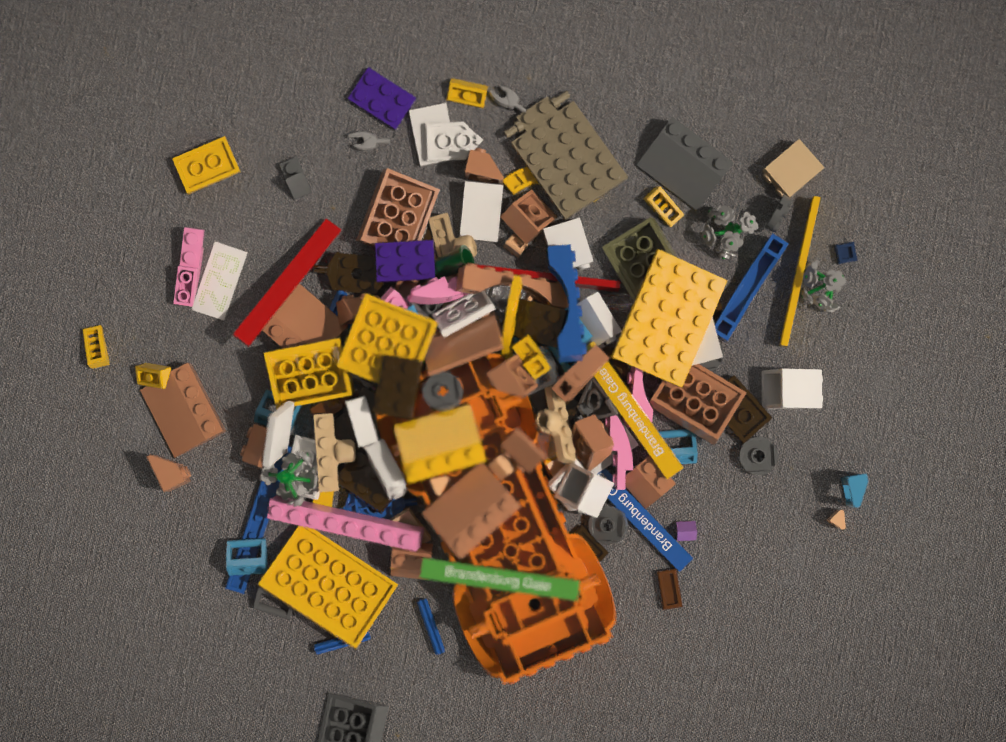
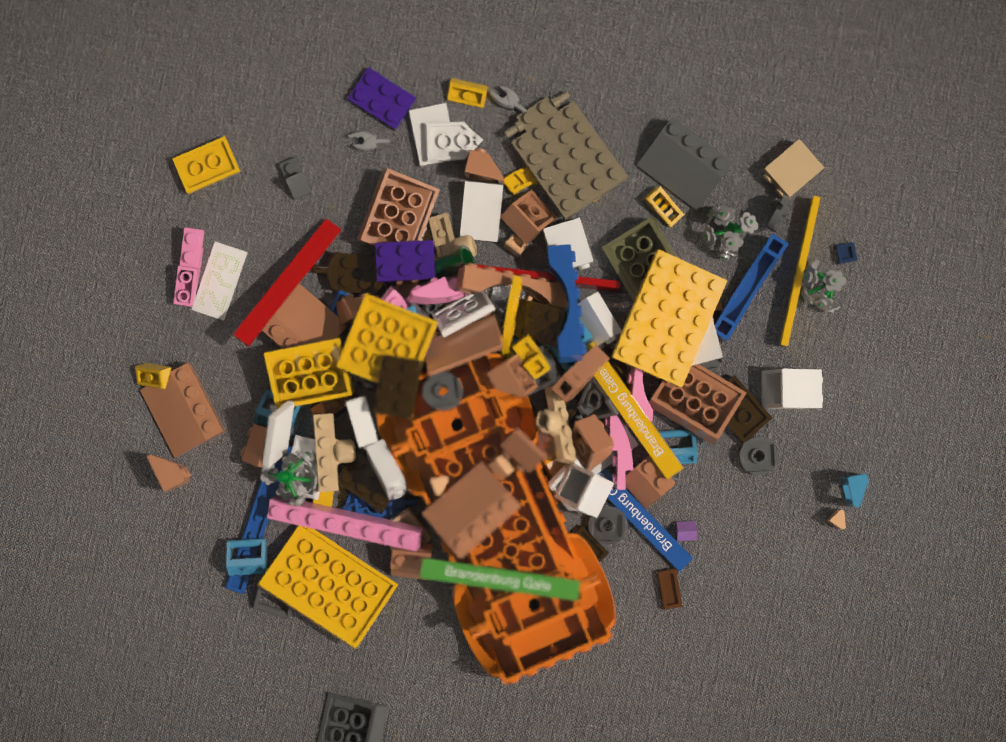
(99, 362): yellow slope -> none
(335, 644): blue axle -> none
(431, 626): blue axle -> none
(439, 443): yellow slope -> none

